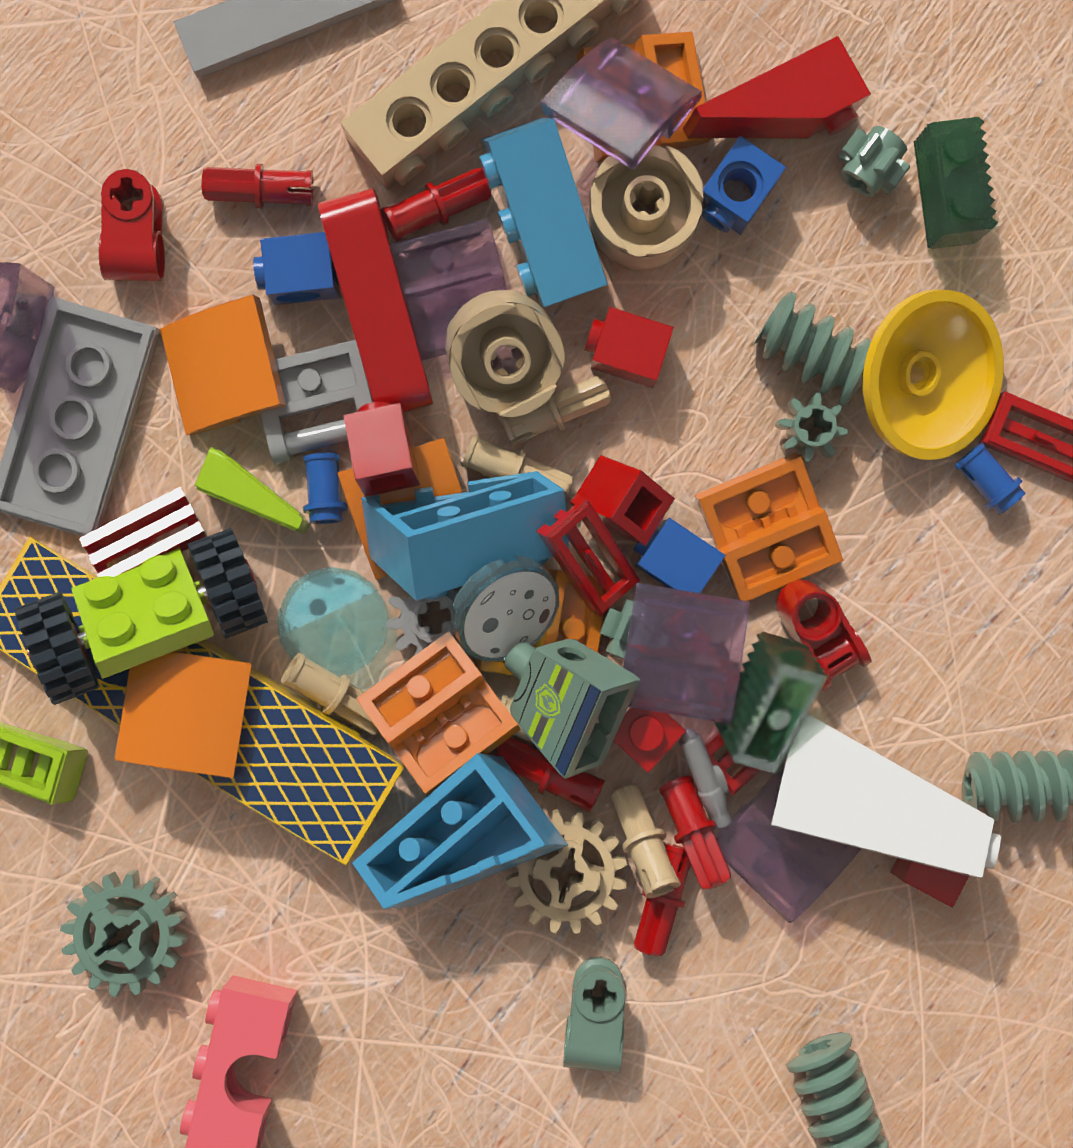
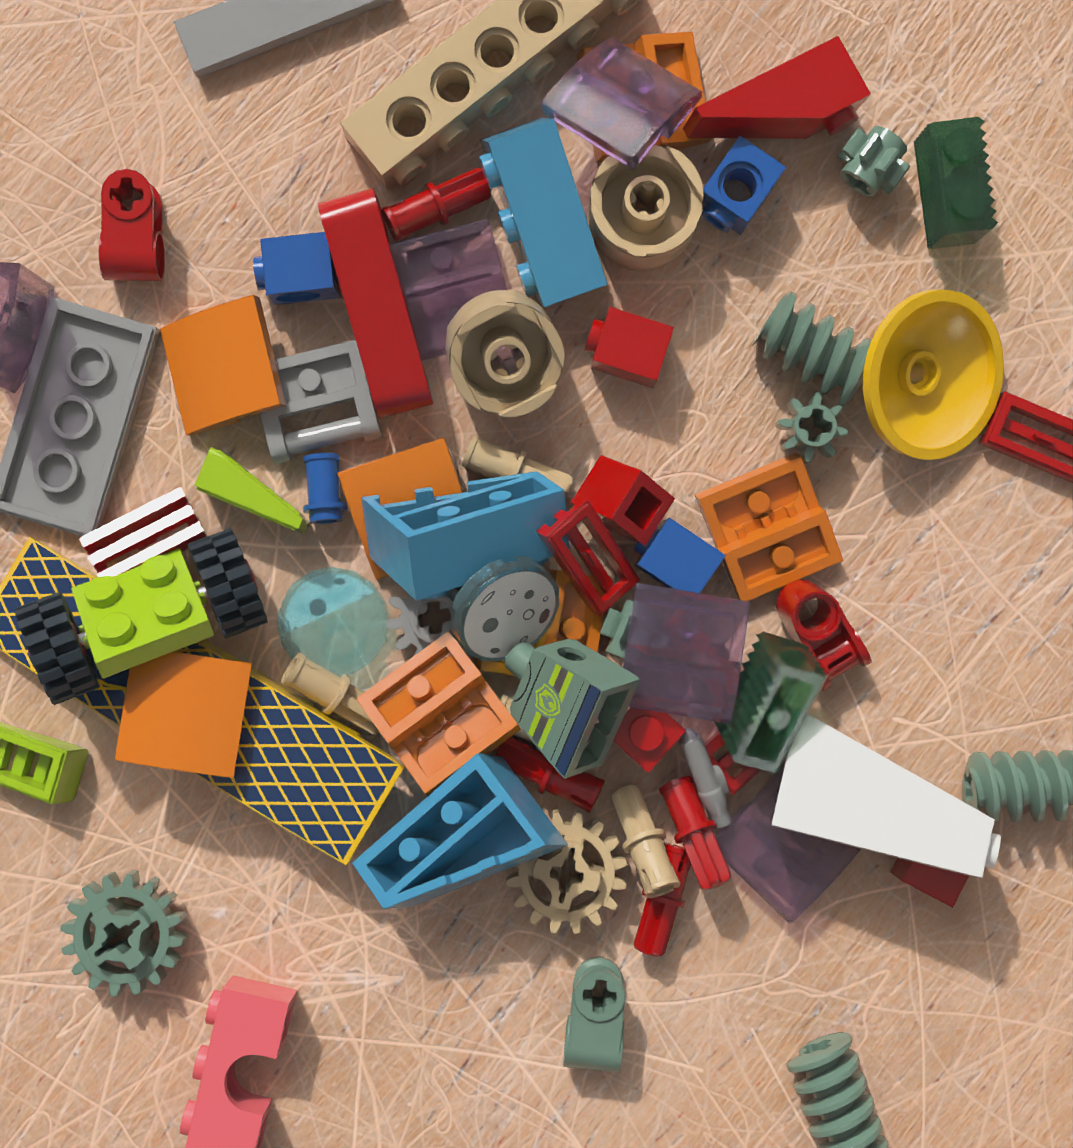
(257, 186): red axle -> none
(381, 448): brick -> none
(558, 409): tan axle -> none
(990, 479): blue pin -> none

